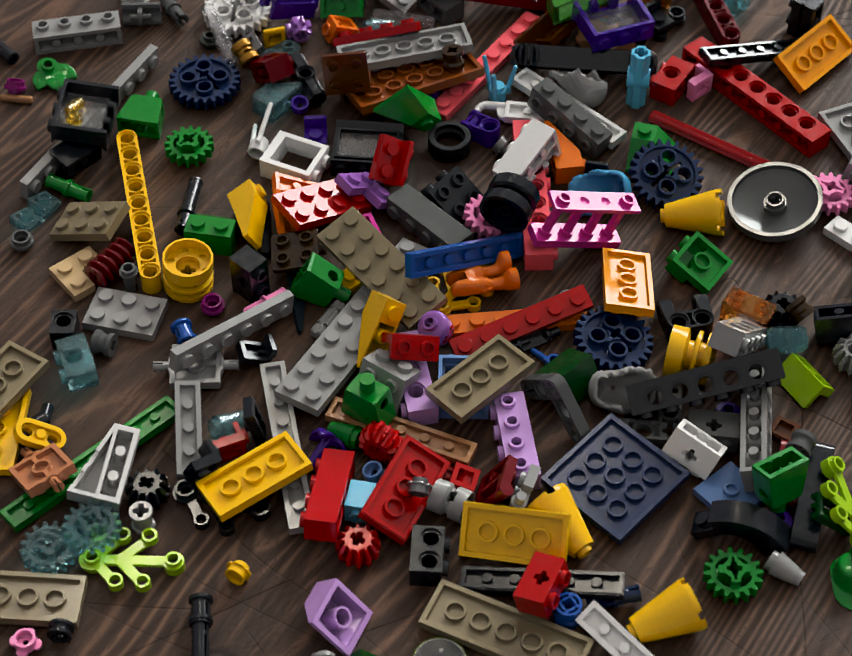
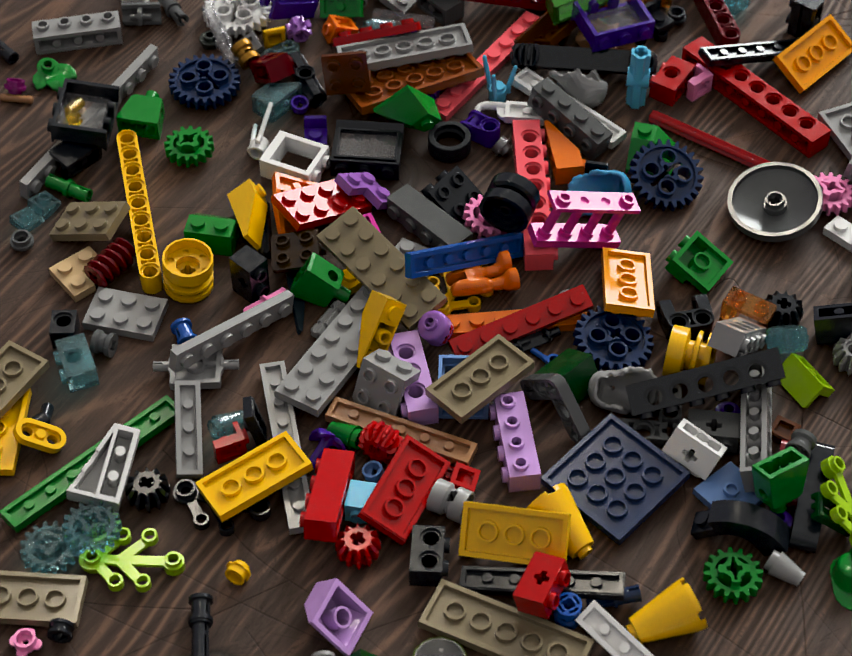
(42, 470): nougat plate -> none
(129, 273): dark grey pin -> none
(141, 516): light grey bush -> none
(189, 204): black pin -> none
(206, 464): black bracket -> none
(212, 304): magenta plate -> none
(256, 353): black bracket -> none
(368, 400): green torso -> none
(391, 161): red bracket -> none
(412, 346): red bracket -> none
(419, 487): flat silver plate -> none
(453, 57): dark brown wheel -> none
(497, 482): dark red plate -> none
(524, 487): light grey plate -> none
(529, 150): white wedge -> none
(696, 213): yellow cone -> none
(799, 309): dark brown wheel -> none

